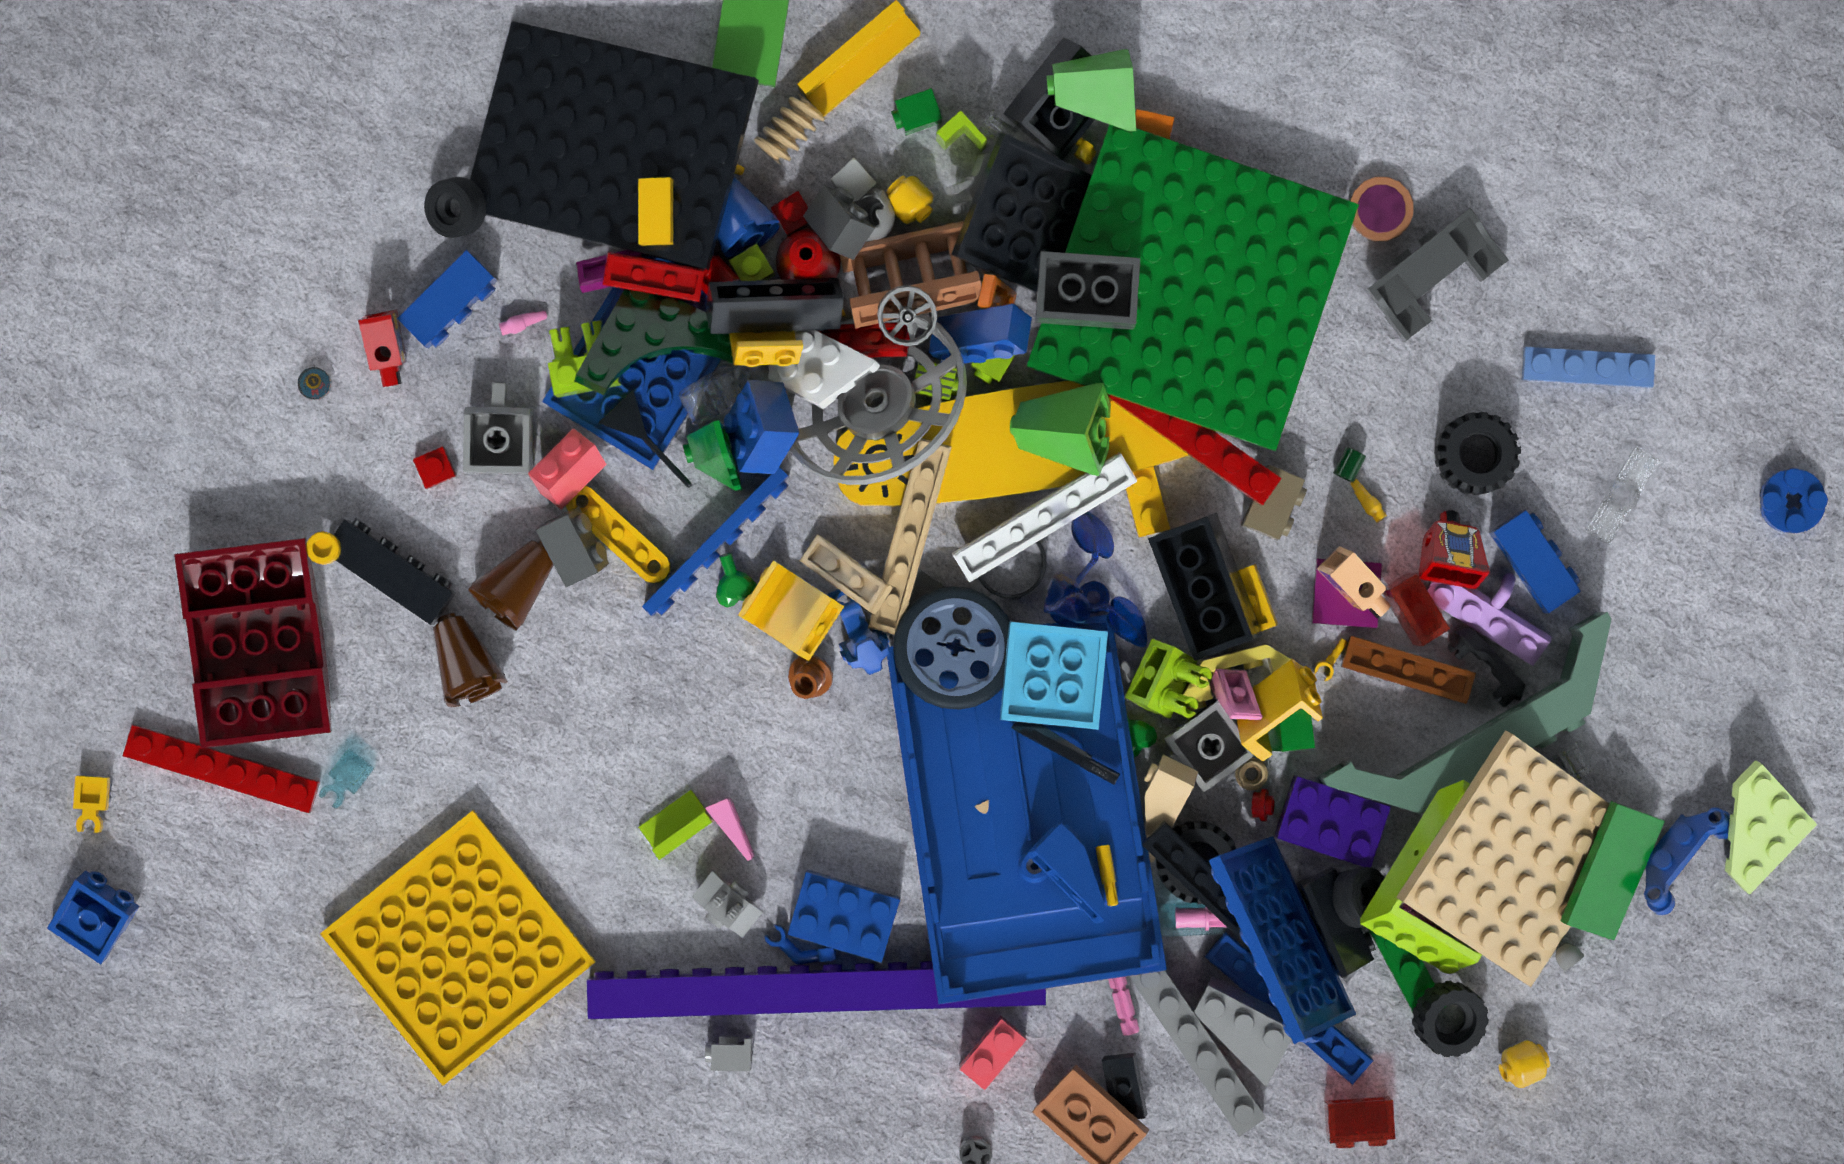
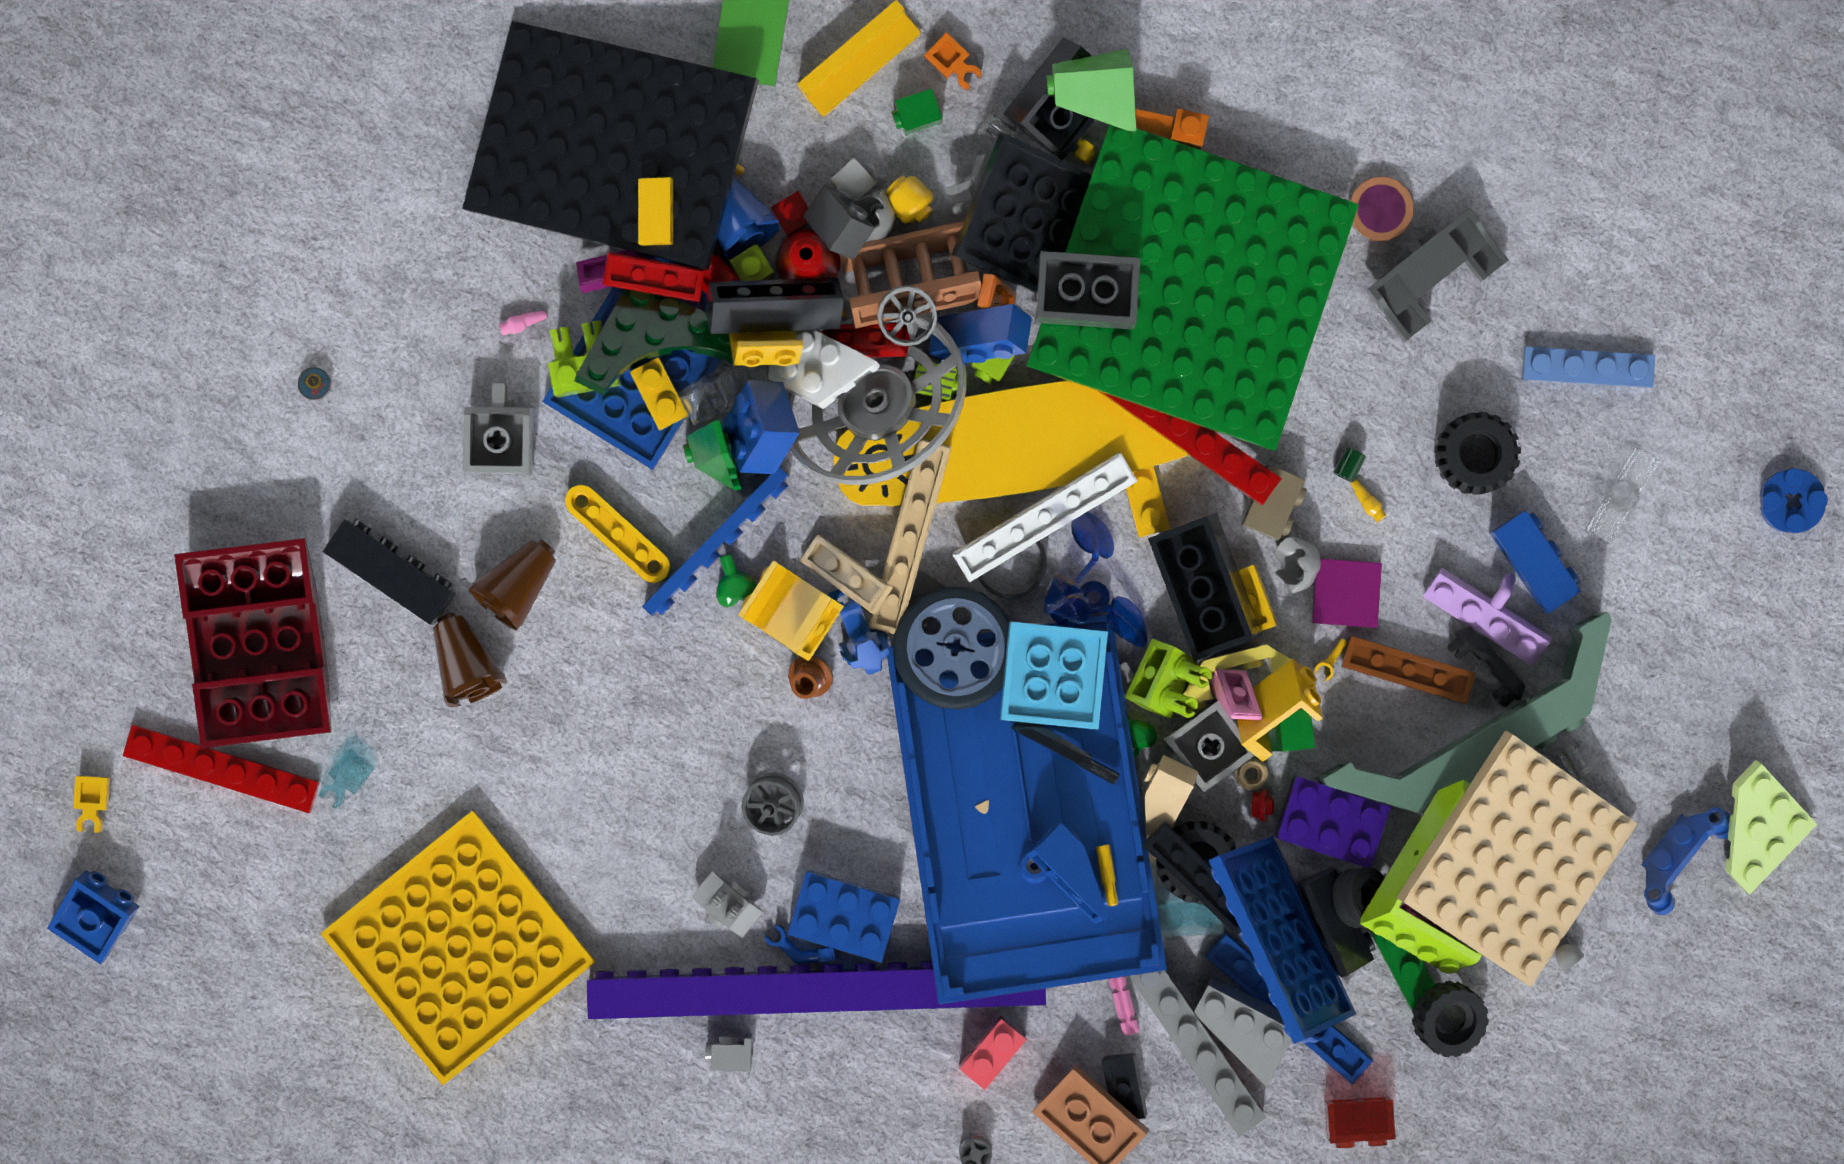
(323, 548): yellow tile -> none
(383, 330): torso -> none
(434, 467): red plate -> none
(448, 300): blue brick -> none
(471, 207): black tyre -> none
(567, 469): coral brick -> none
(573, 546): dark grey brick -> none
(627, 419): black piece -> none
(659, 393): none -> yellow plate
(675, 824): lime panel -> none
(728, 819): bright pink slope -> none
(772, 804): none -> dark grey wheel
(789, 128): tan piece -> none
(950, 58): none -> orange plate
(955, 128): lime panel -> none
(1066, 427): bright green slope -> none
(1189, 128): none -> orange brick
(1196, 918): bright pink axle -> none
(1299, 563): none -> light grey hair
(1347, 574): light nougat torso -> none
(1415, 609): clear red brick -> none
(1453, 553): red torso -> none
(1524, 1064): yellow head -> none
(1612, 870): green tile -> none

